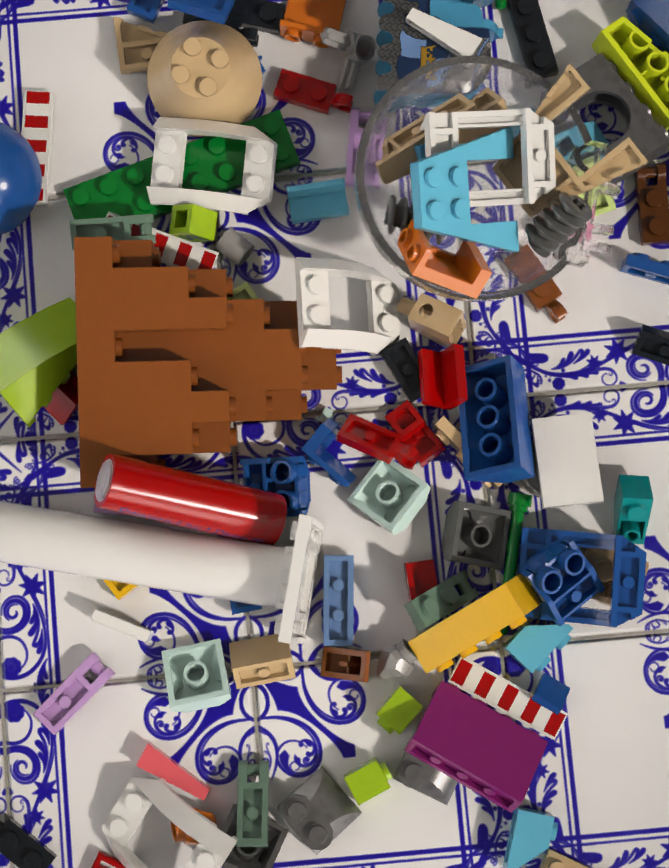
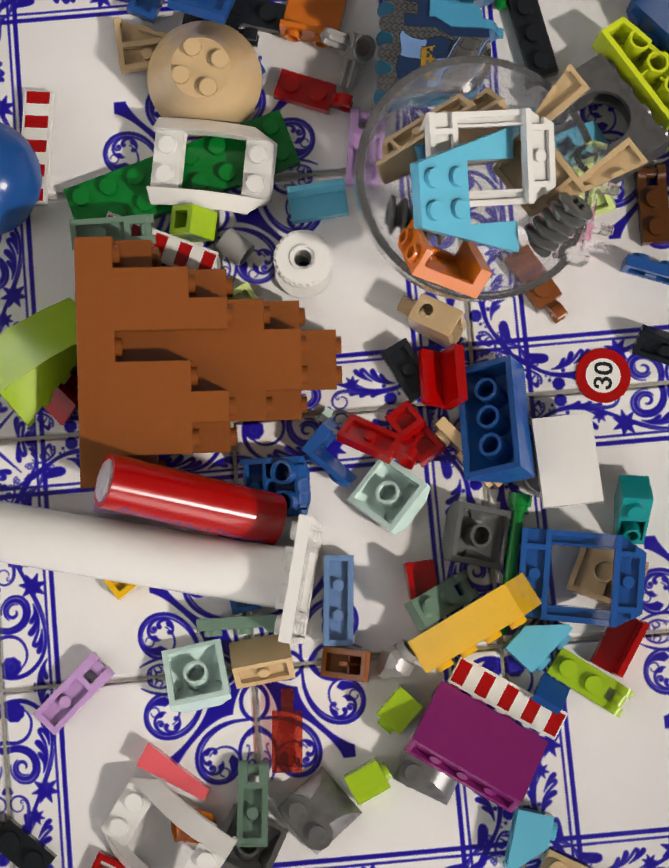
(122, 625): white tile -> none
(241, 625): none -> sand green plate
(287, 736): none -> clear red plate
(303, 247): none -> white hose
(314, 307): white wedge -> none
(448, 36): white piece -> none
(562, 578): blue slope -> none
(588, 681): none -> lime plate
(603, 375): none -> sticker
(619, 646): none -> red panel

